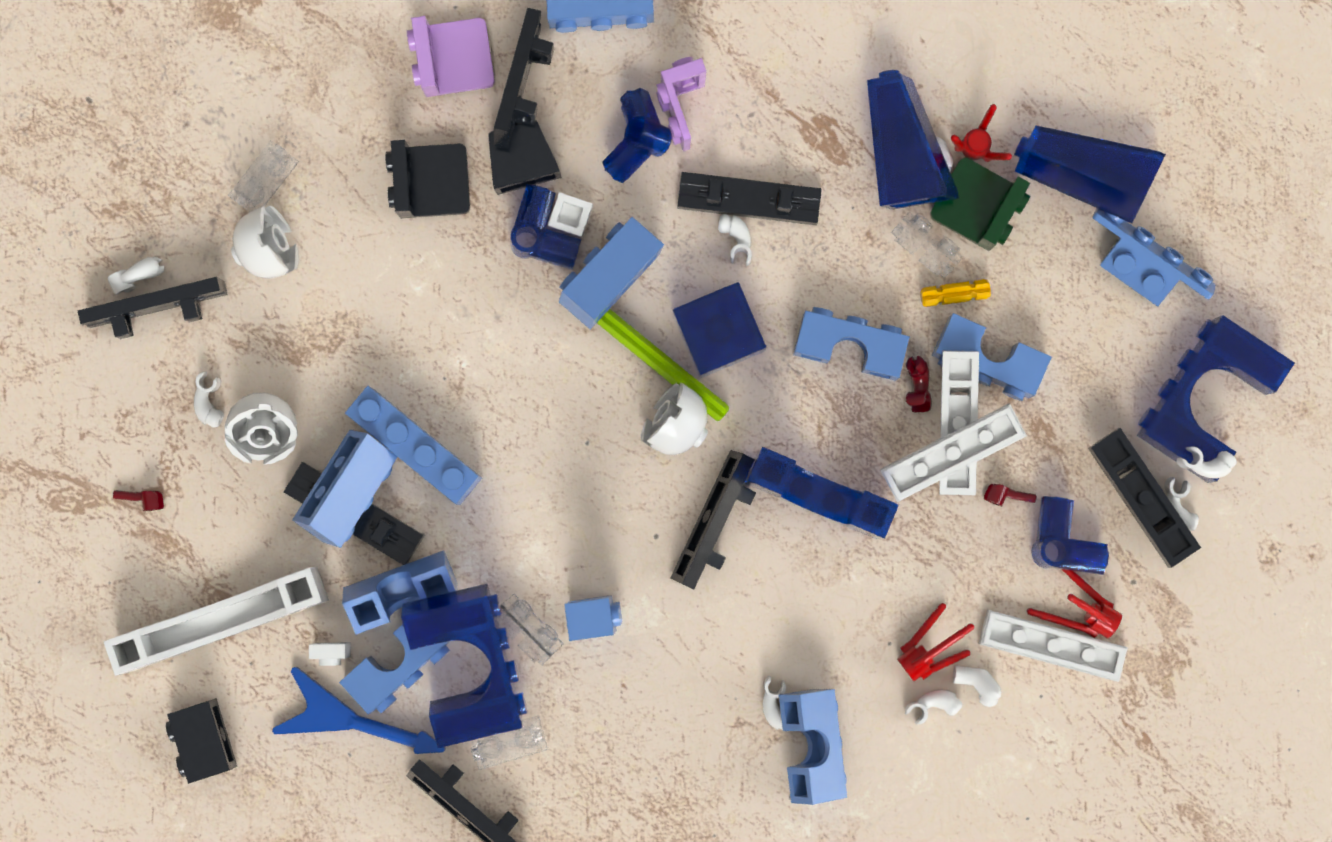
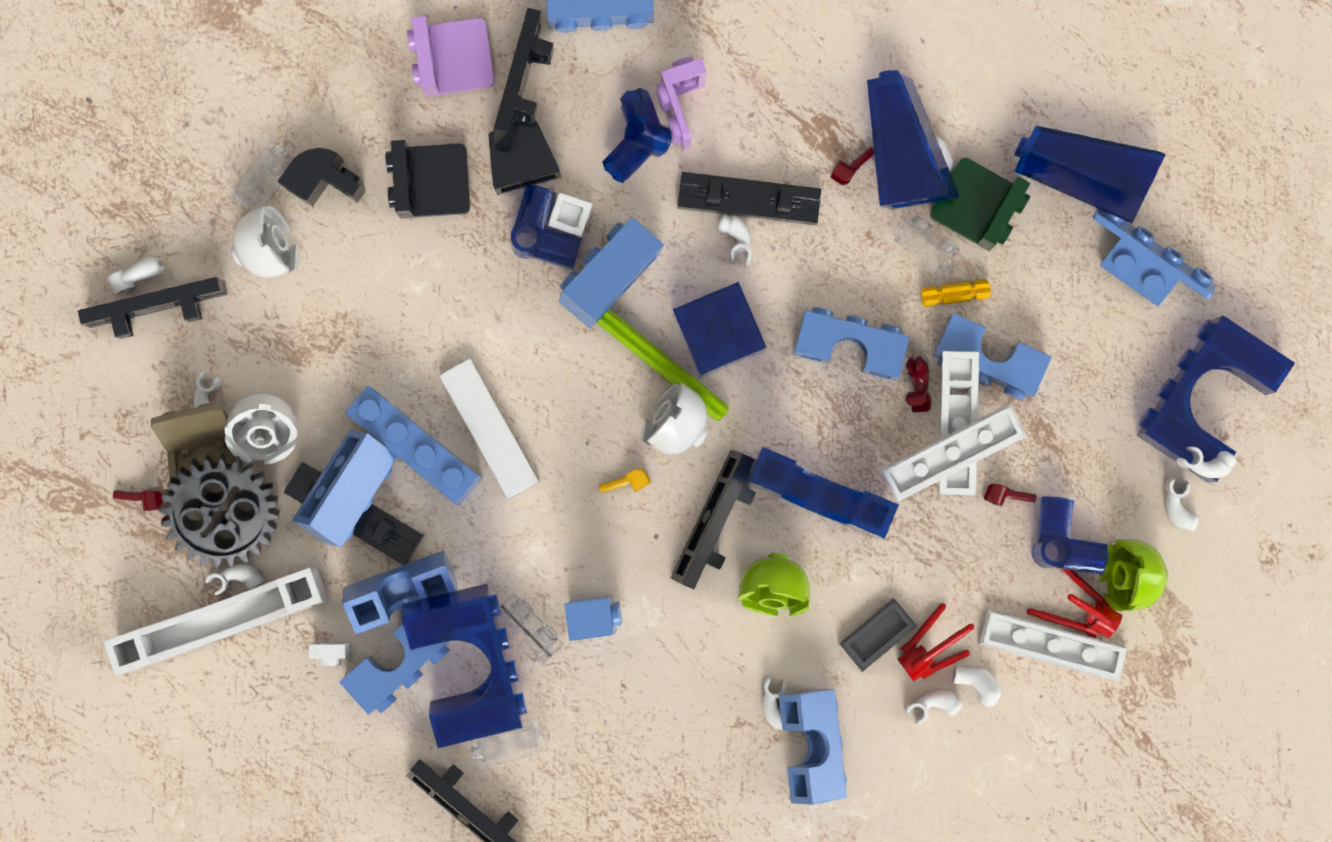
(191, 494): none -> black gear
(193, 436): none -> dark tan bracket
(200, 741): black brick -> none
(241, 572): none -> white arm
(313, 171): none -> black brick
(329, 713): blue piece -> none
(489, 429): none -> white tile
(637, 478): none -> yellow hand
(774, 585): none -> lime cylinder
(844, 173): none -> dark red hand
(877, 634): none -> dark grey tile
(978, 142): red plant -> none
(1133, 575): none -> lime cylinder
(1144, 498): black hinge -> none

